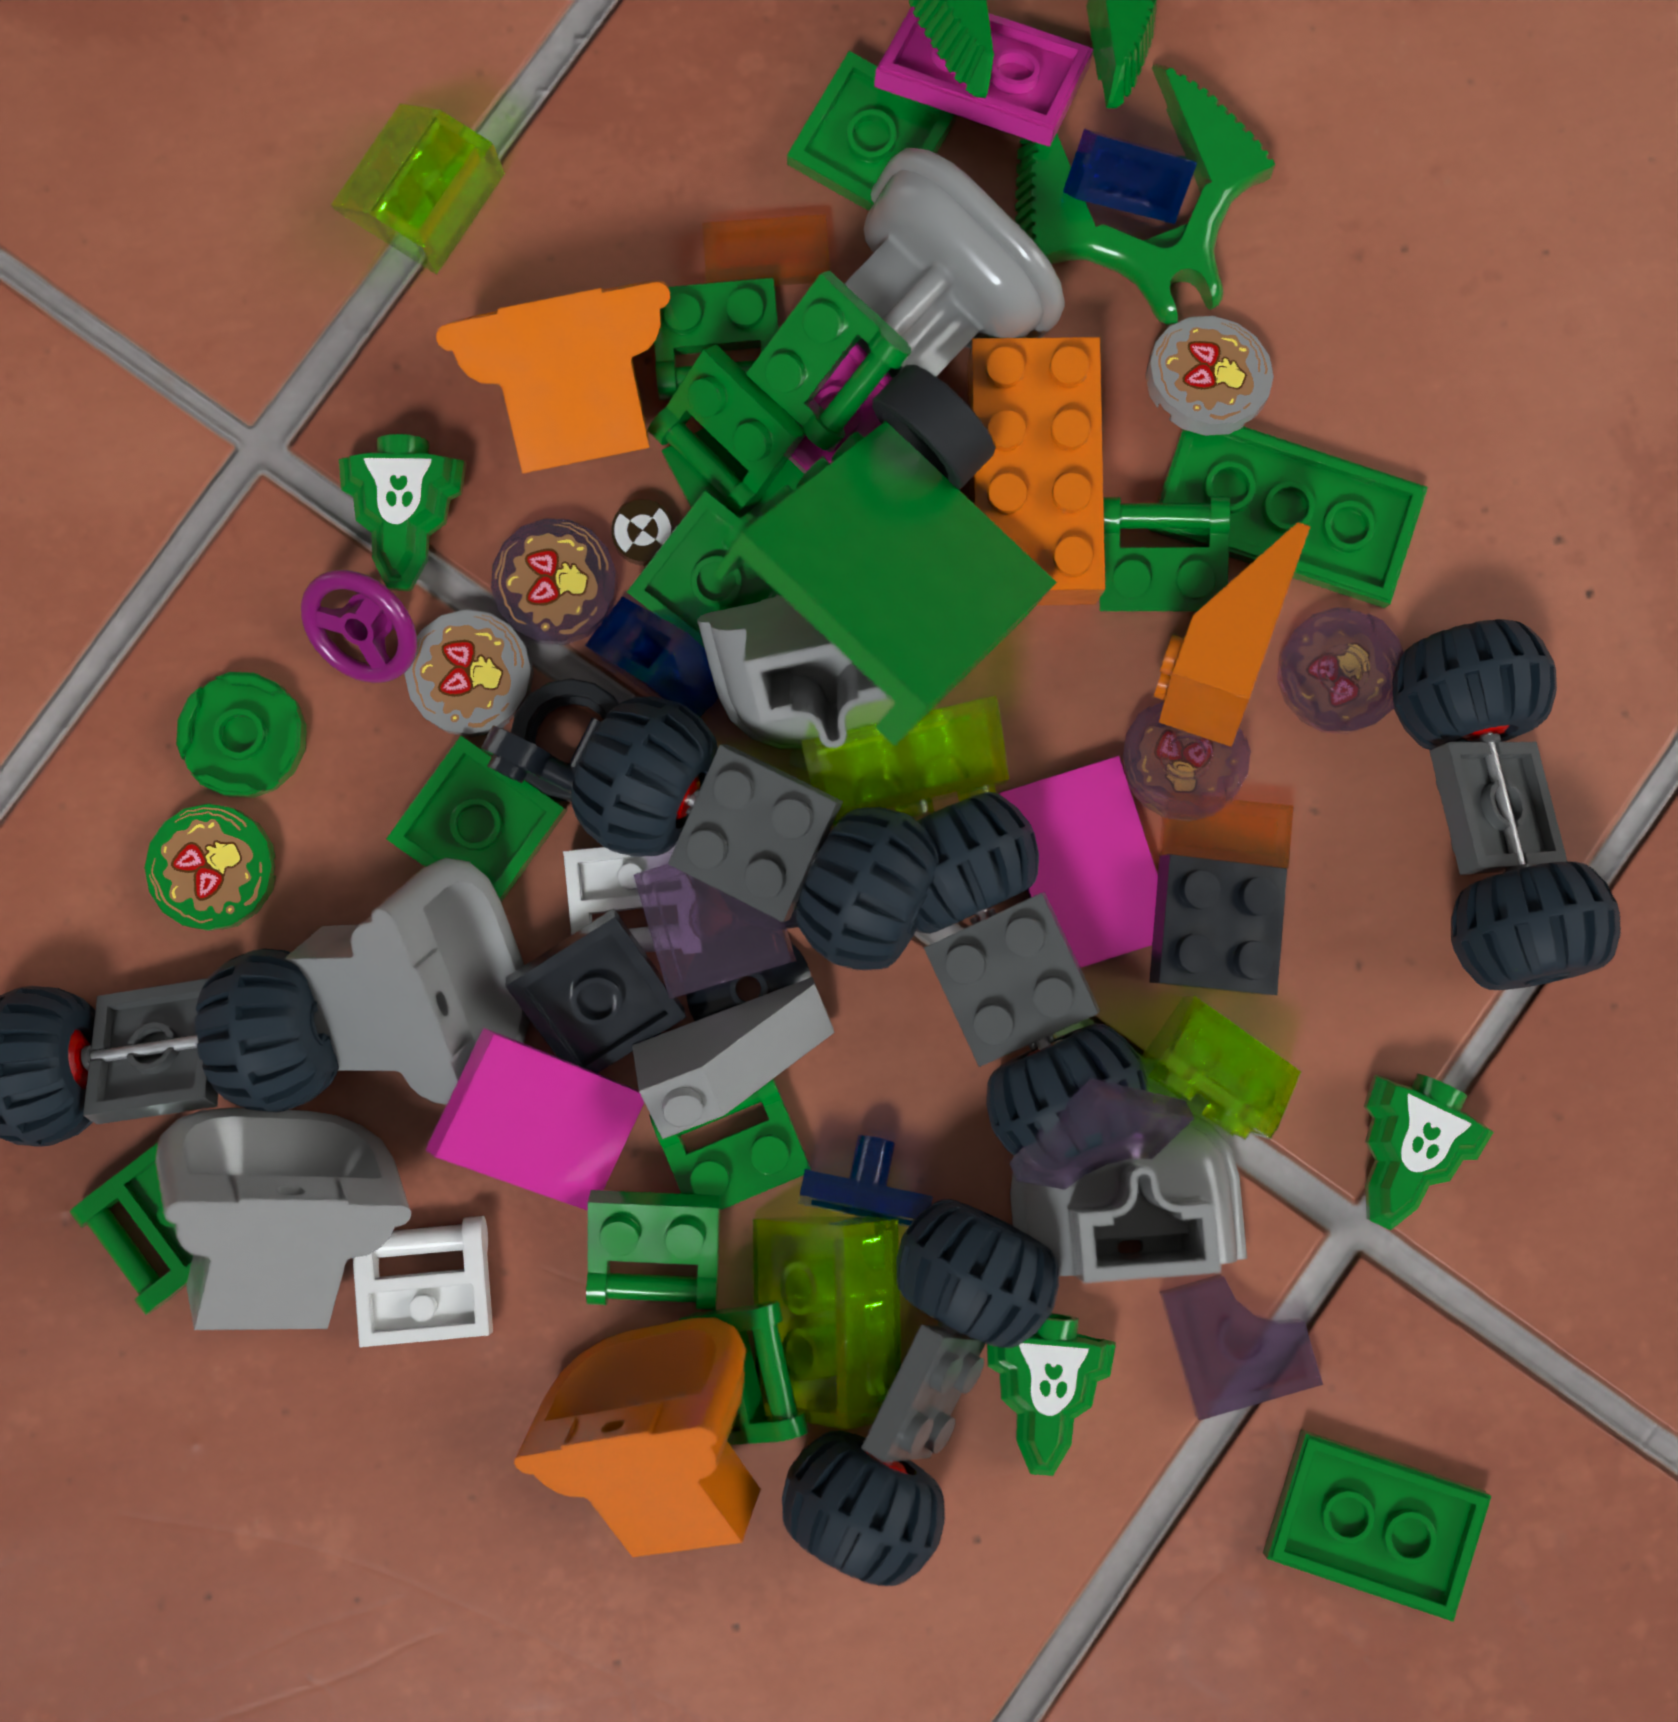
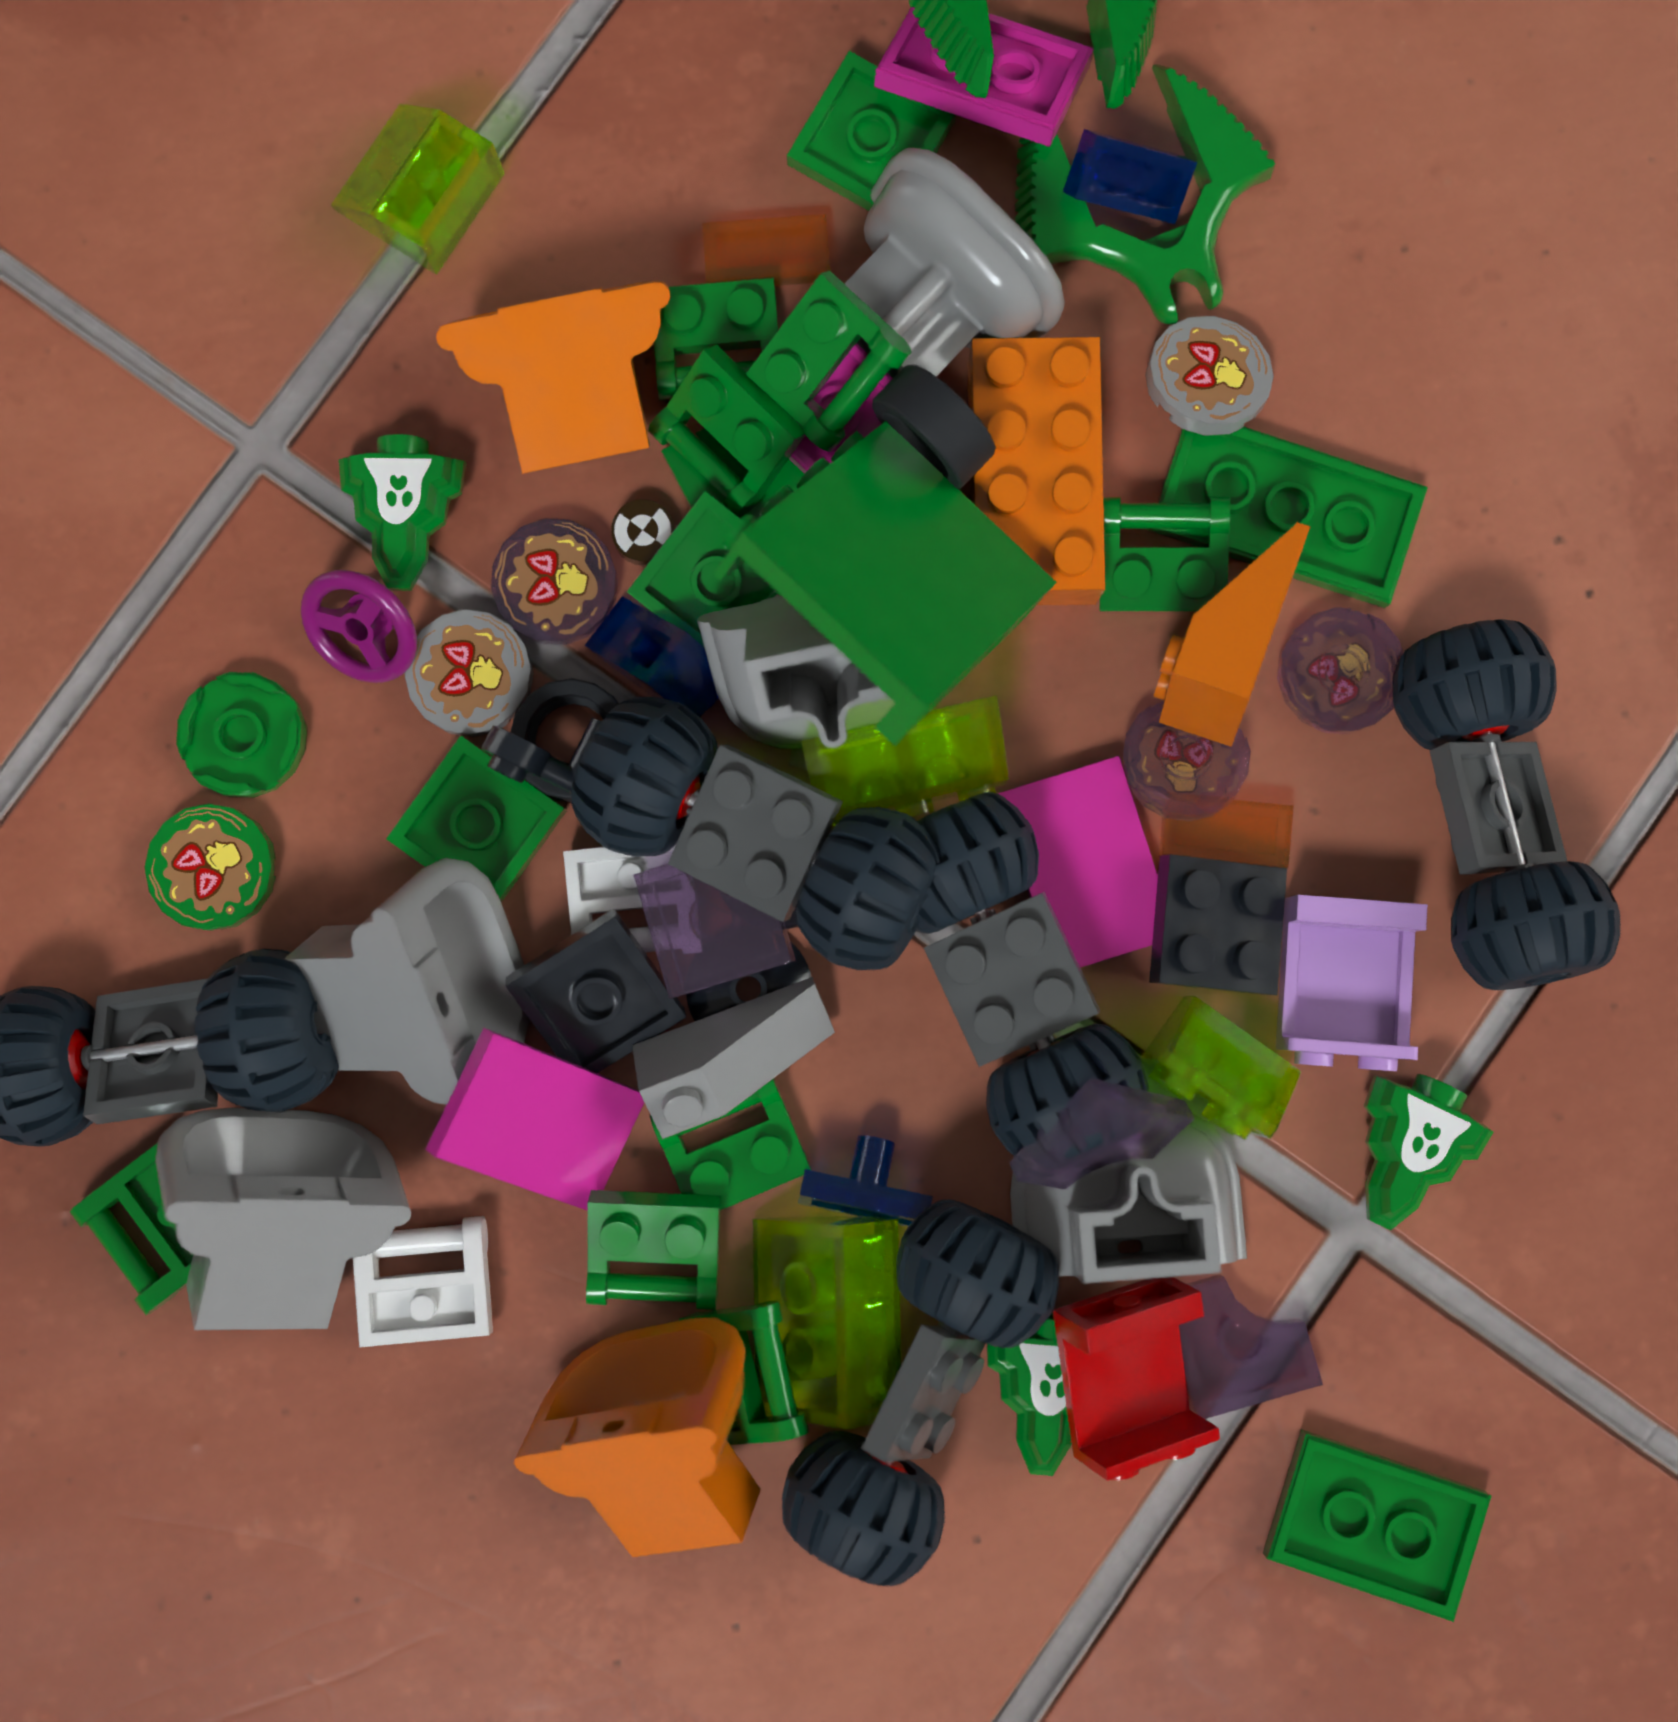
(1129, 1377): none -> red panel
(1347, 980): none -> lavender panel

